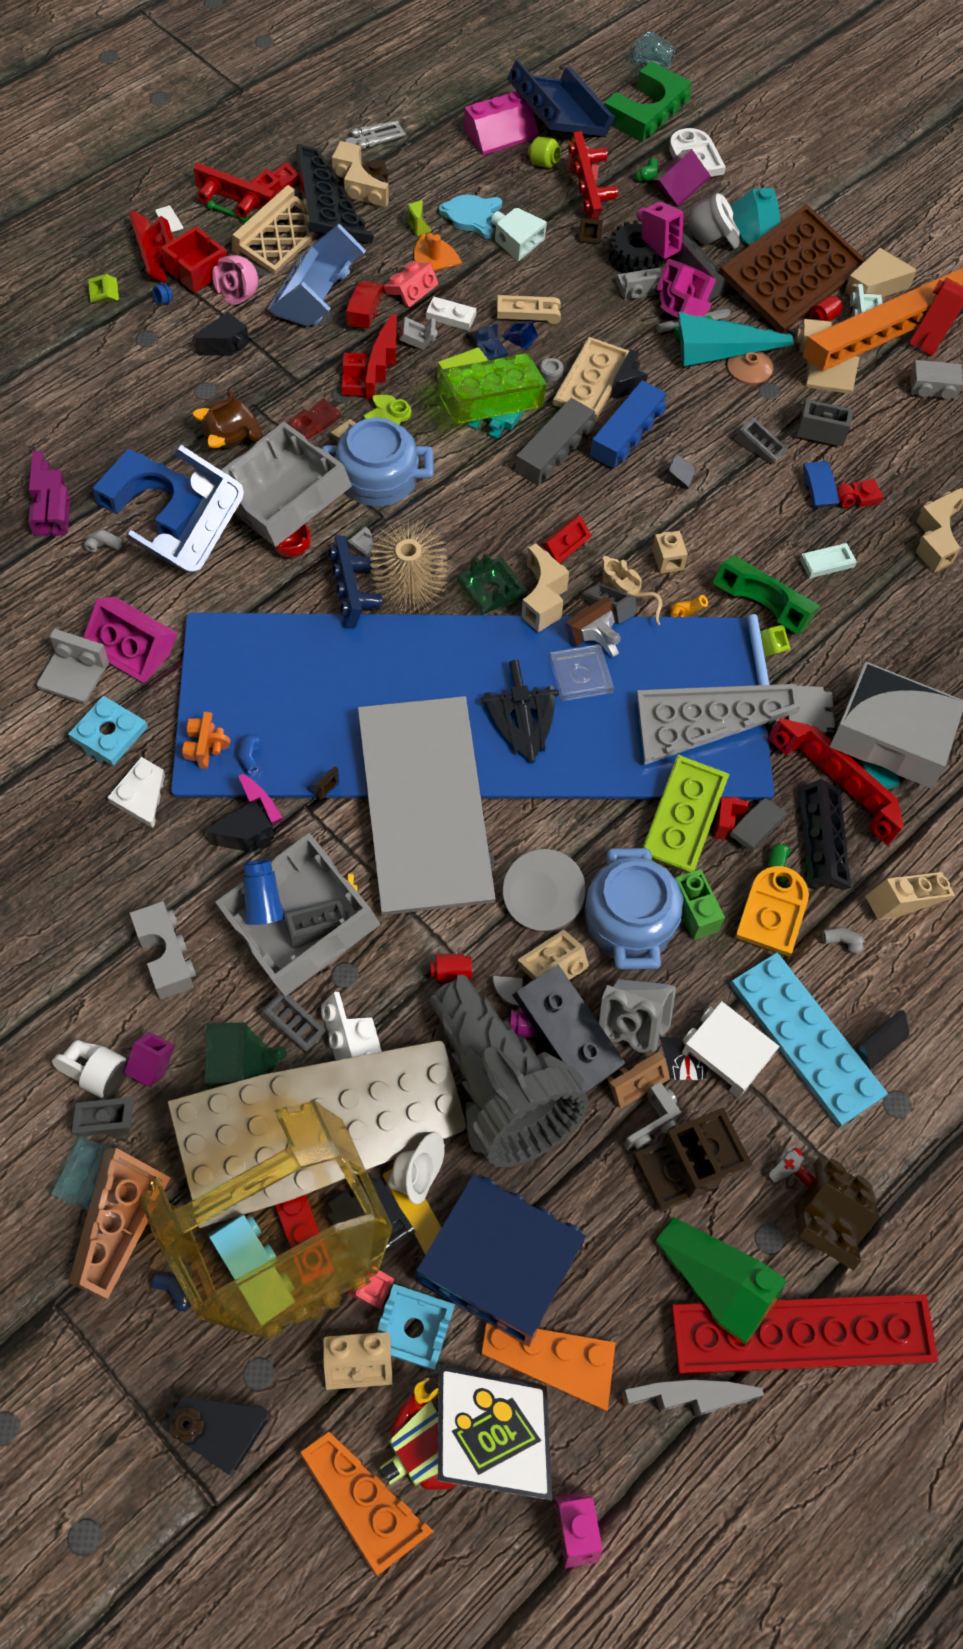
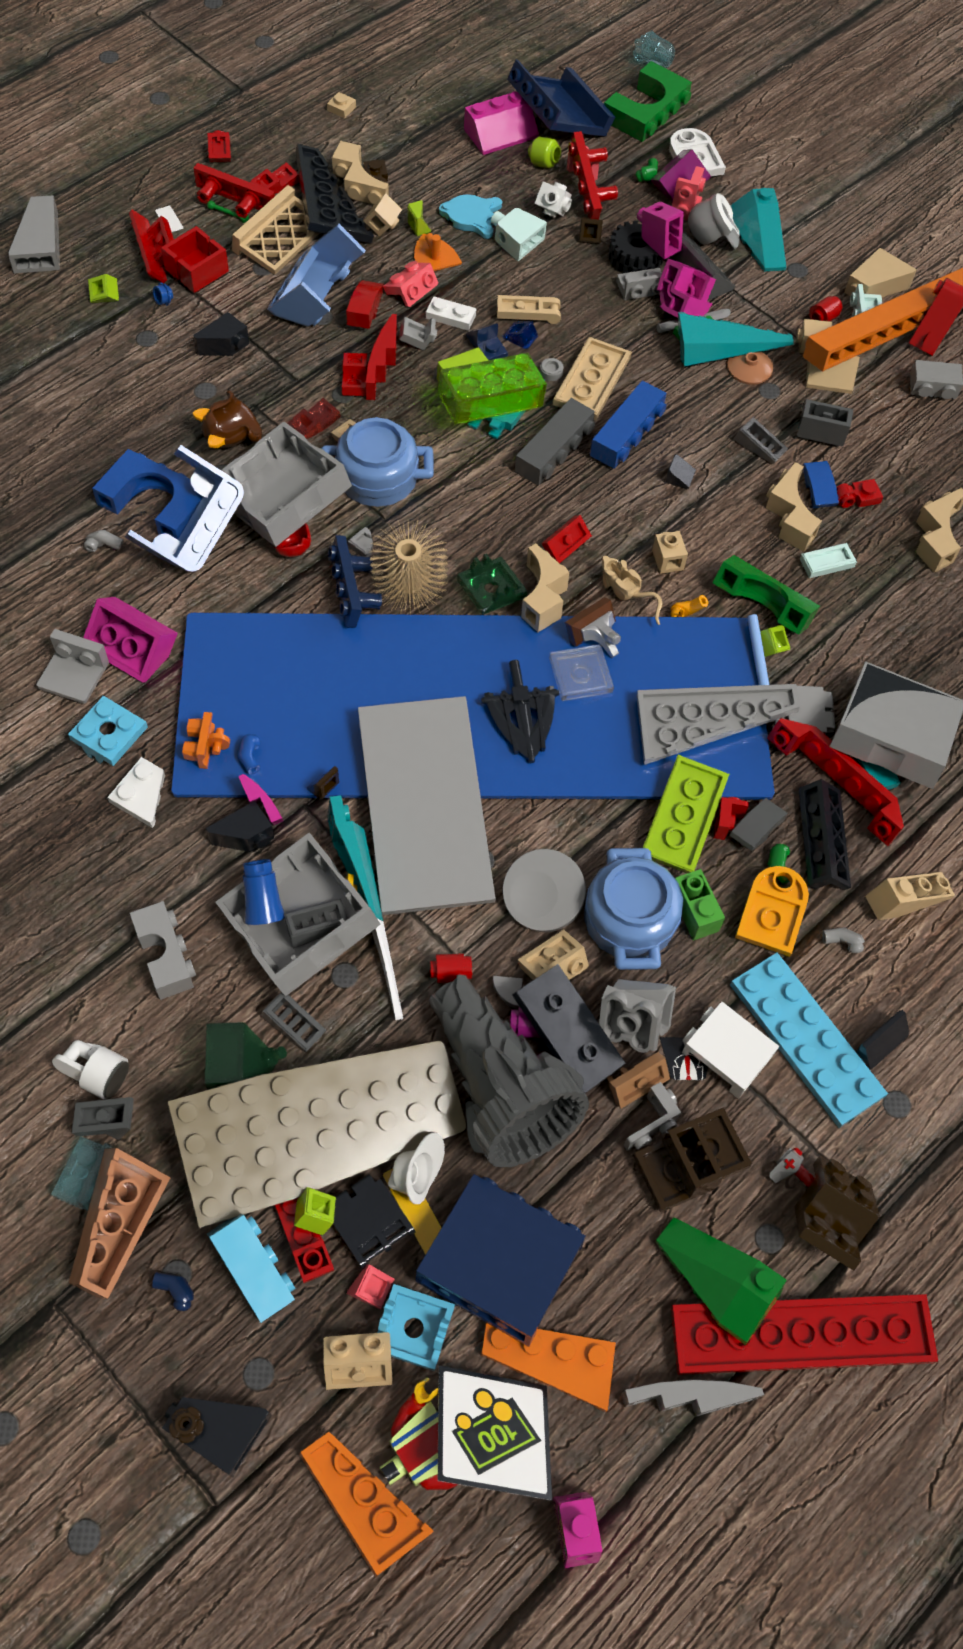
(37, 238): none -> light grey slope
(48, 498): magenta plate -> none
(149, 1059): magenta brick -> none
(219, 146): none -> red bracket
(235, 279): bright pink cylinder -> none
(301, 1278): clear yellow windscreen -> none
(315, 1211): none -> lime slope
(341, 105): none -> tan plate
(348, 1036): white bracket -> none
(352, 848): none -> teal plate
(375, 138): light grey piece -> none
(383, 215): none -> tan brick
(390, 408): lime plate -> none
(554, 199): none -> white brick
(622, 602): dark grey slope -> none
(628, 376): black slope -> none
(687, 192): none -> coral bracket
(792, 268): reddish brown plate -> none
(797, 522): none -> tan arch

